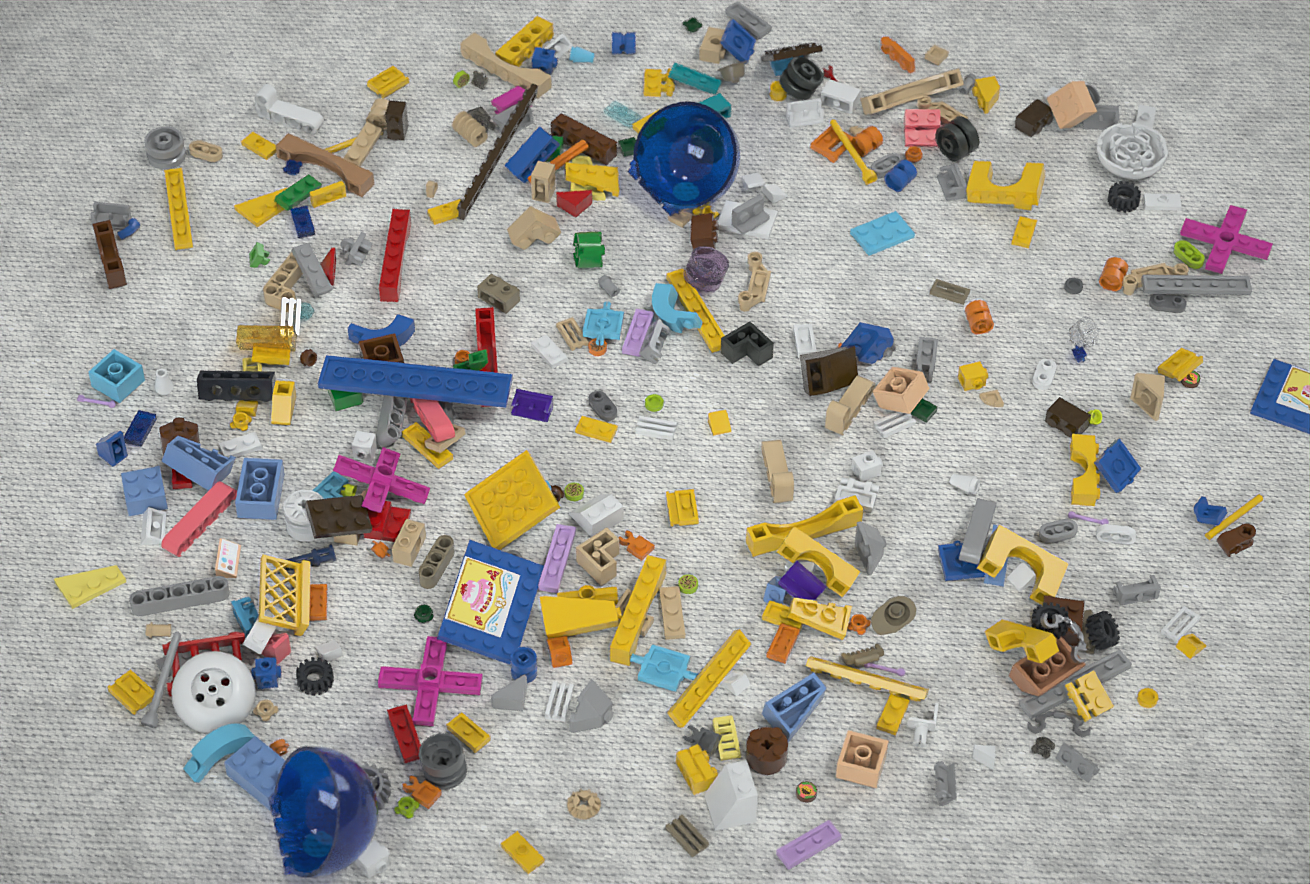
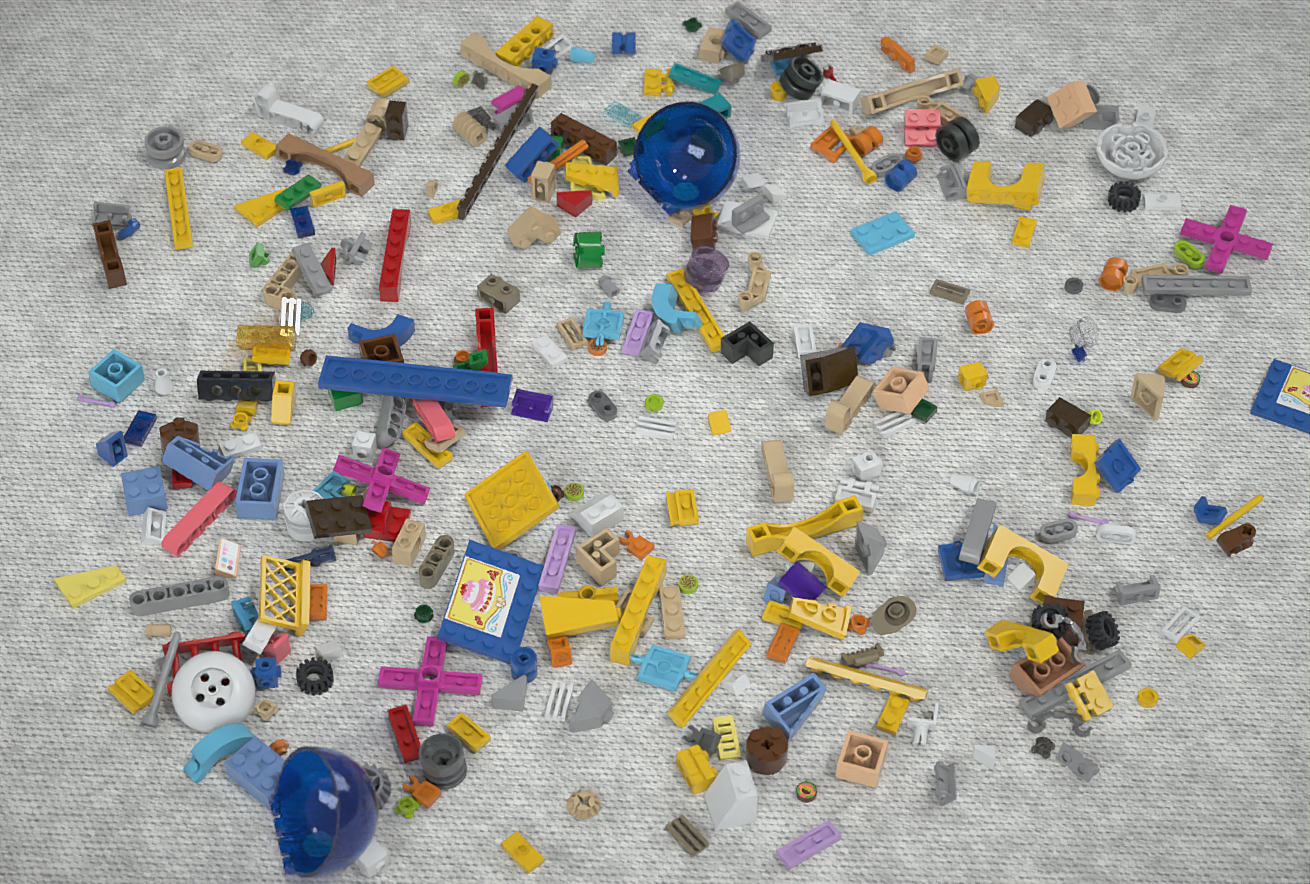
(596, 429): yellow plate -> none

